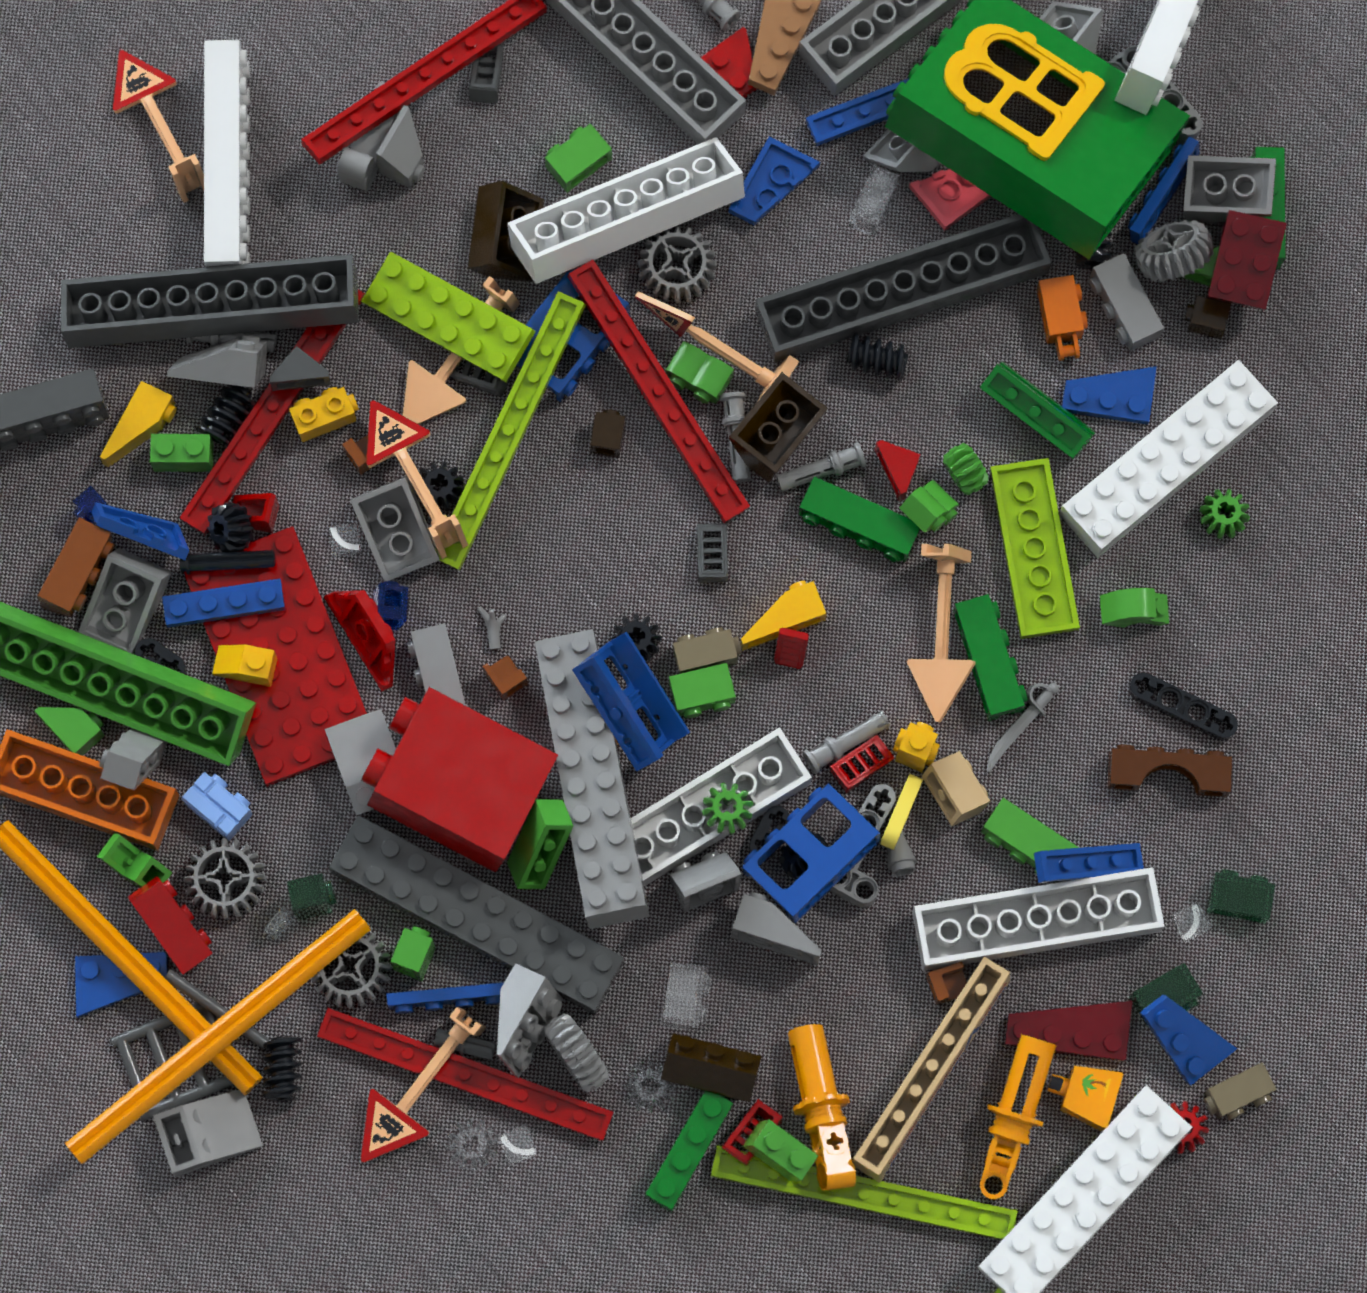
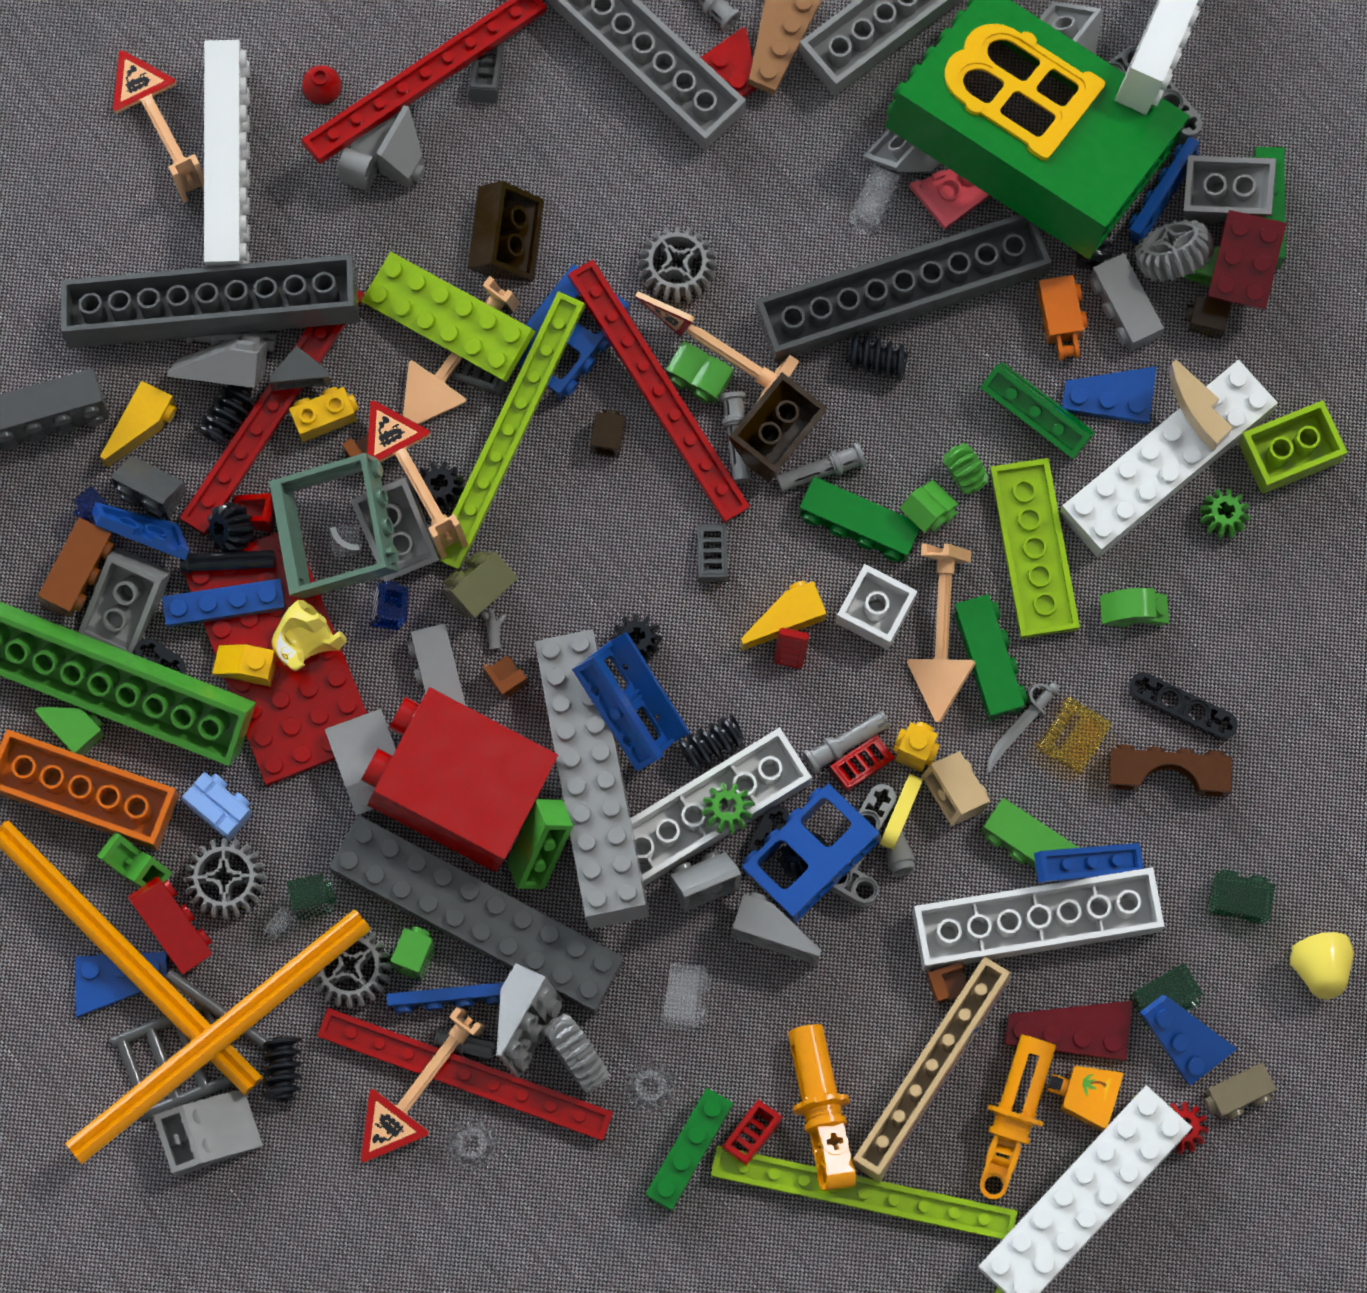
(131, 758): light grey brick -> none
(149, 487): none -> dark grey slope
(181, 452): bright green brick -> none
(290, 531): none -> sand green window
(303, 634): none -> light yellow piece
(321, 84): none -> red brick
(367, 632): red wing -> none
(478, 583): none -> olive brick
(517, 1145): clear tile -> none
(578, 157): bright green brick -> none
(626, 210): white brick -> none
(702, 690): bright green brick -> none
(707, 650): dark tan brick -> none
(711, 1067): dark brown slope -> none
(712, 743): none -> black piece
(771, 179): blue wing -> none
(780, 1150): bright green brick -> none
(851, 115): blue plate -> none
(876, 607): none -> white brick
(898, 465): red slope -> none
(1083, 739): none -> clear yellow plate
(1191, 922): clear tile -> none
(1198, 406): none -> tan slope
(1292, 447): none -> lime brick
(1324, 963): none -> light yellow piece

